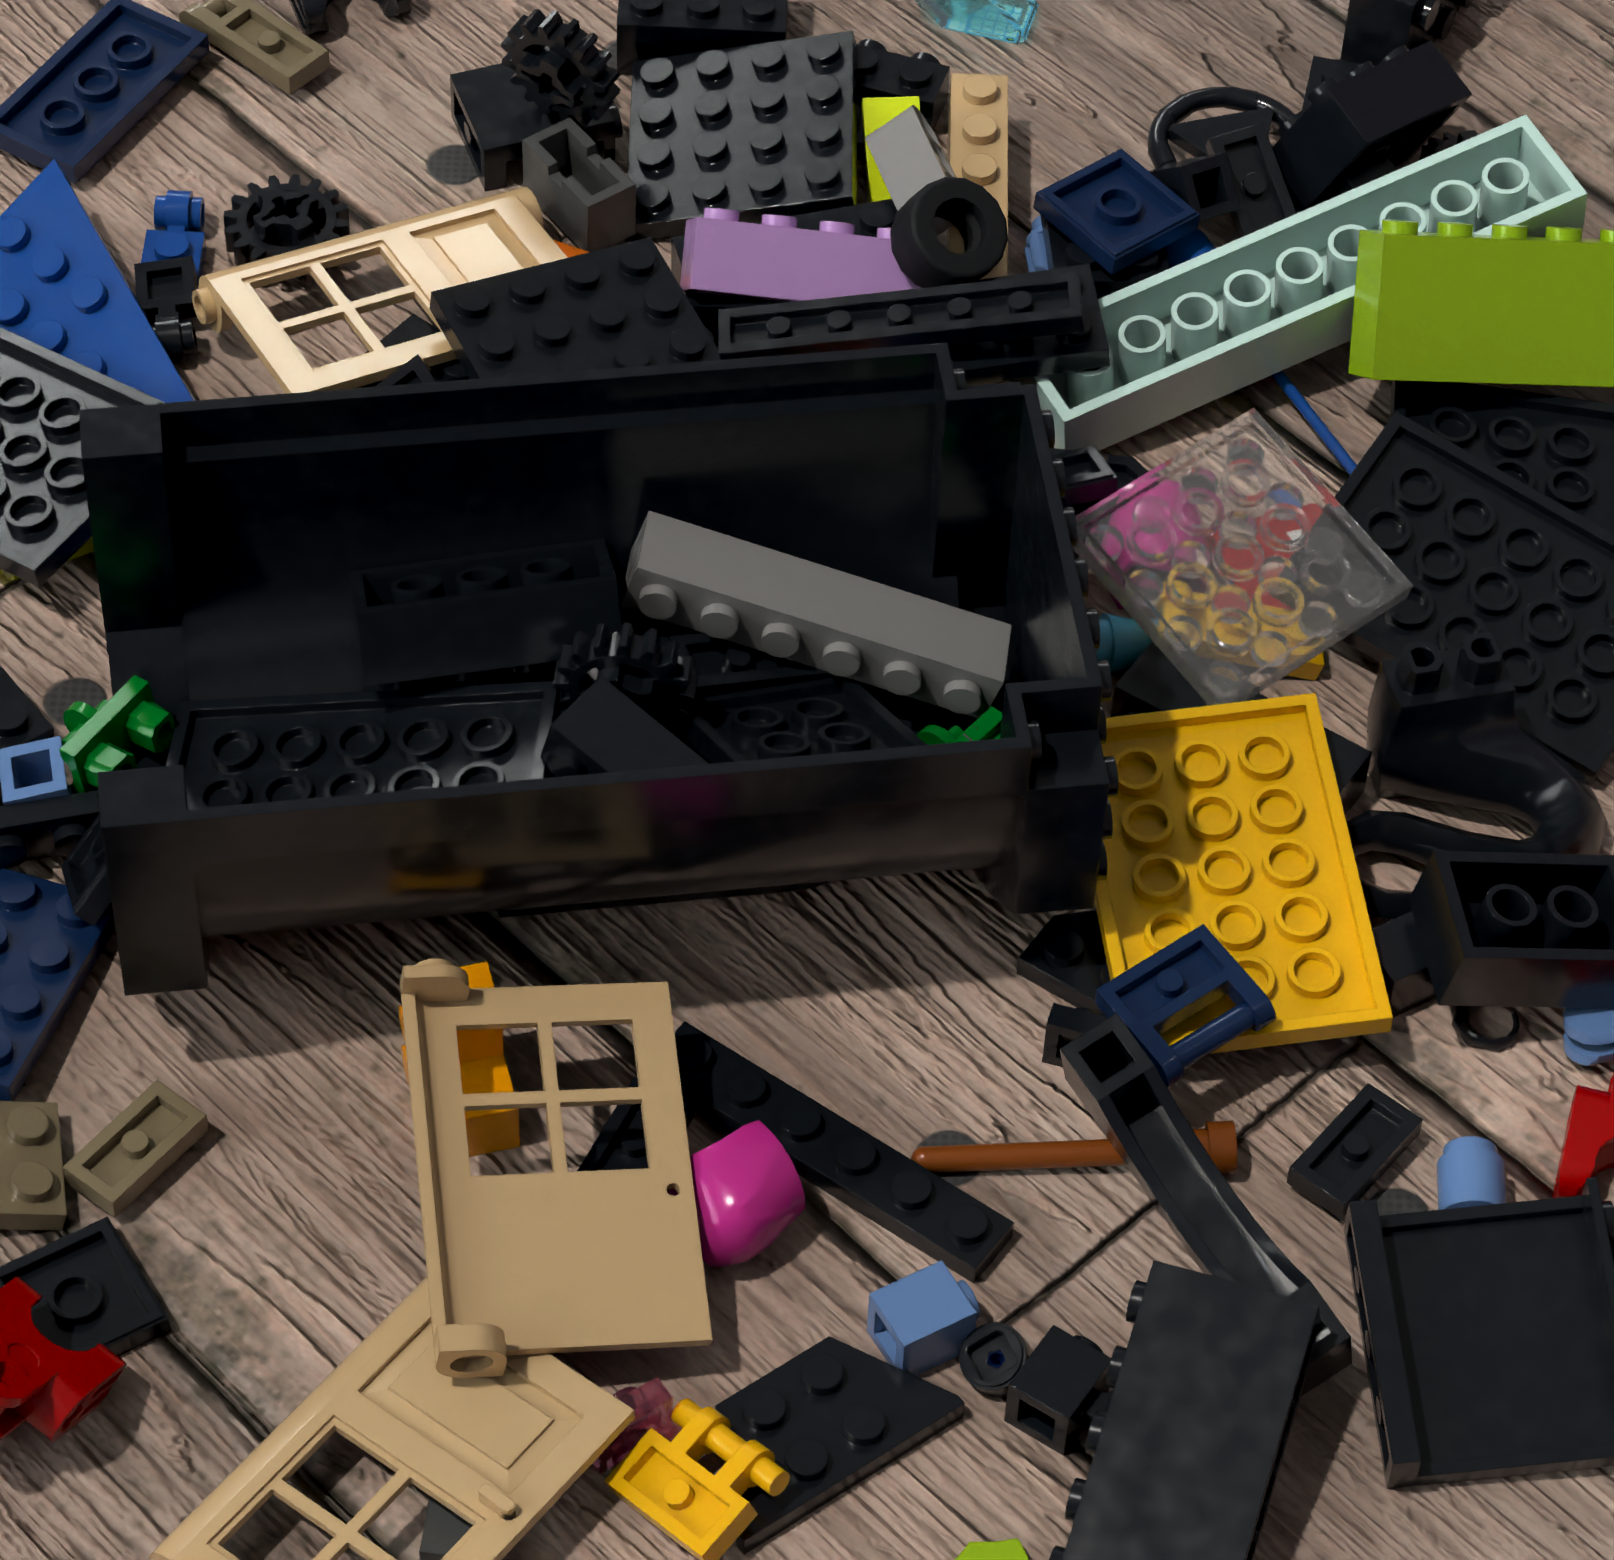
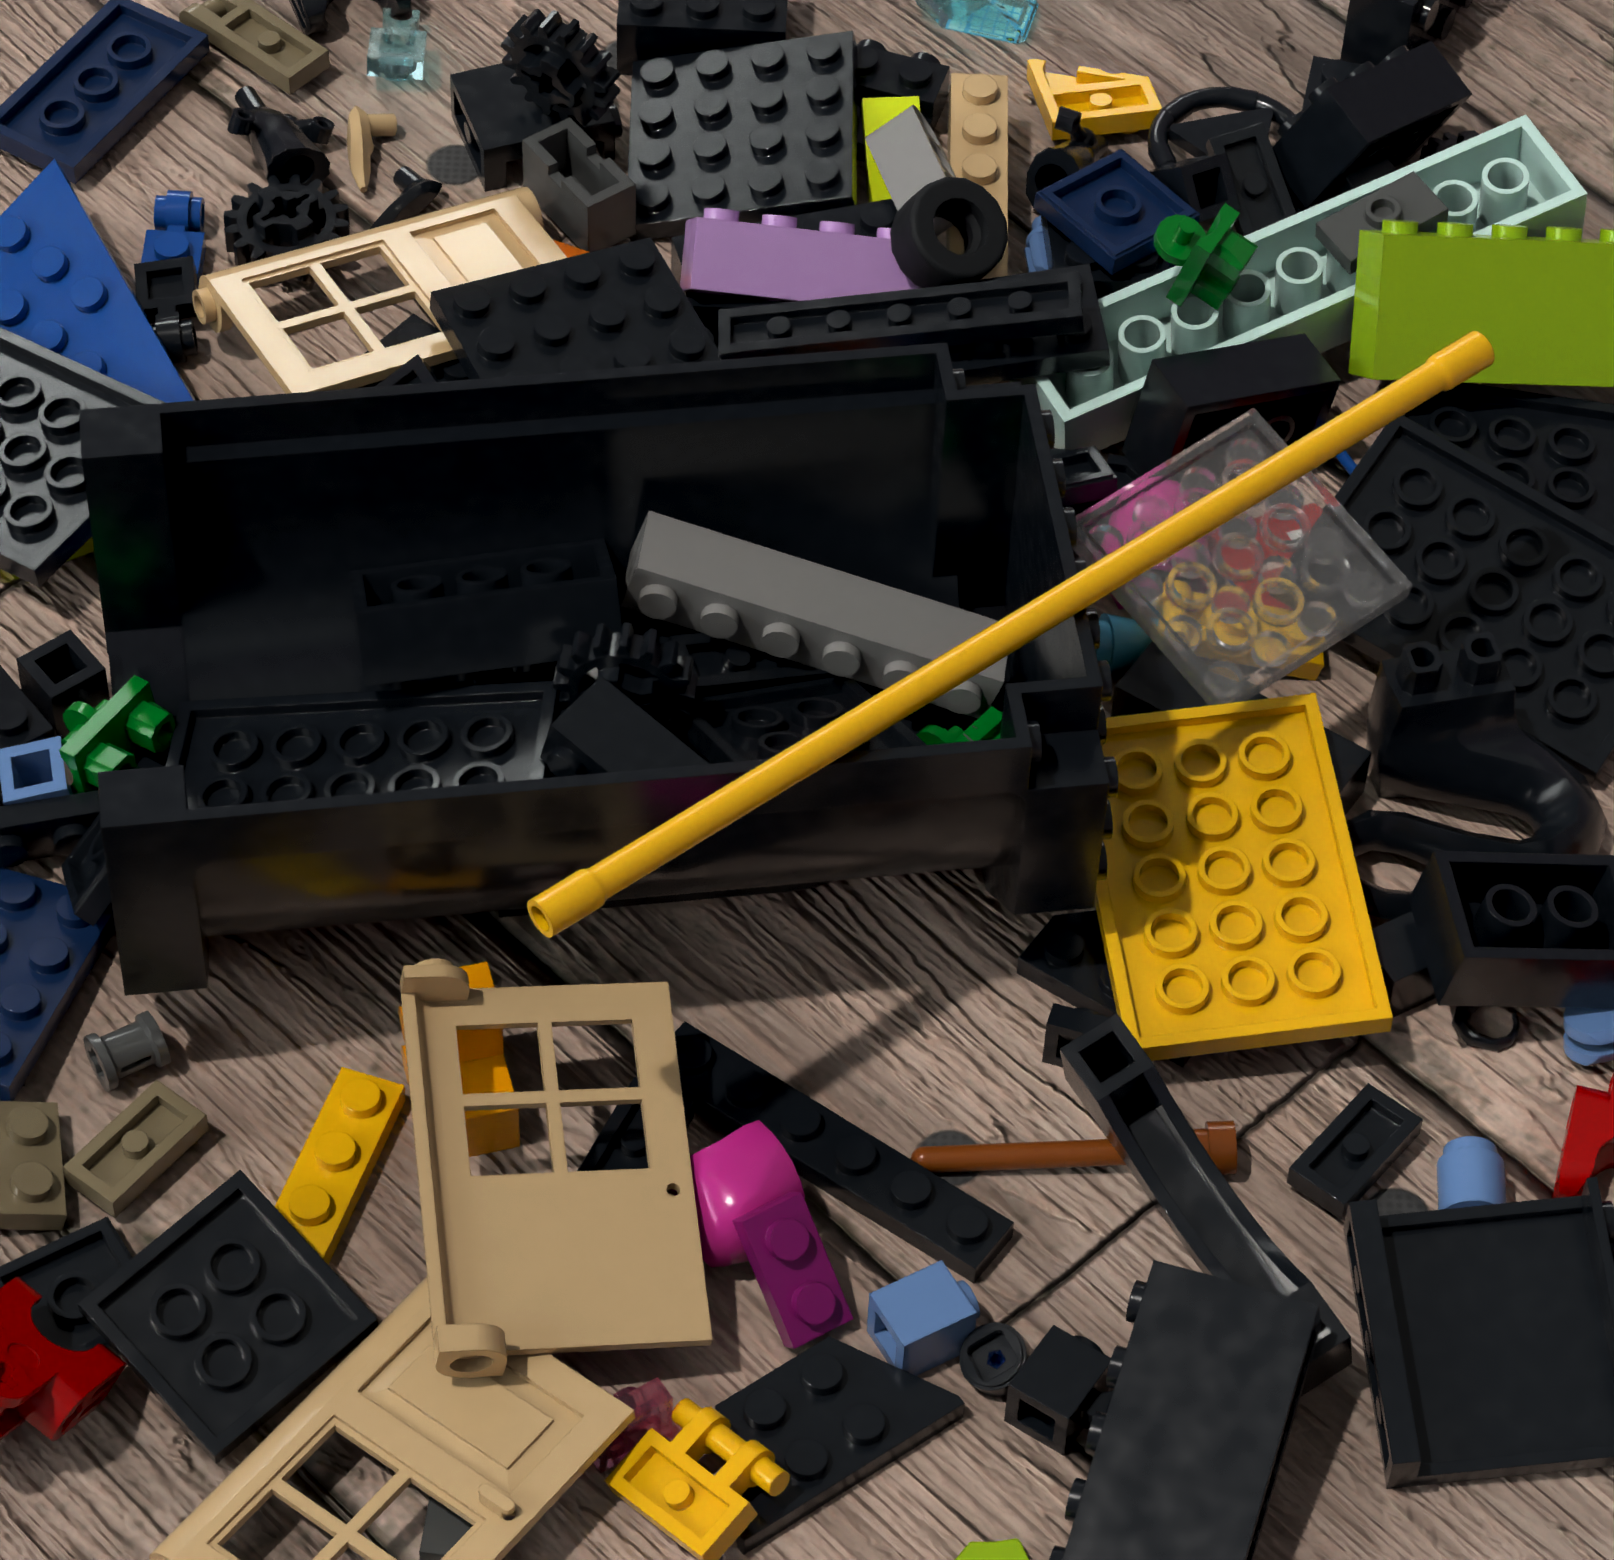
(59, 675): none -> black brick
(126, 1050): none -> dark grey bush
(228, 1316): none -> black plate
(280, 140): none -> black piece
(339, 1157): none -> yellow plate
(359, 141): none -> tan bar
(397, 49): none -> clear light blue plate
(415, 196): none -> black bar
(591, 887): none -> yellow piece
(793, 1269): none -> magenta plate
(1067, 157): none -> black piece
(1105, 99): none -> yellow wing
(1175, 987): dark blue plate -> none
(1206, 389): none -> black brick
(1208, 260): none -> green hips
(1400, 200): none -> dark grey plate

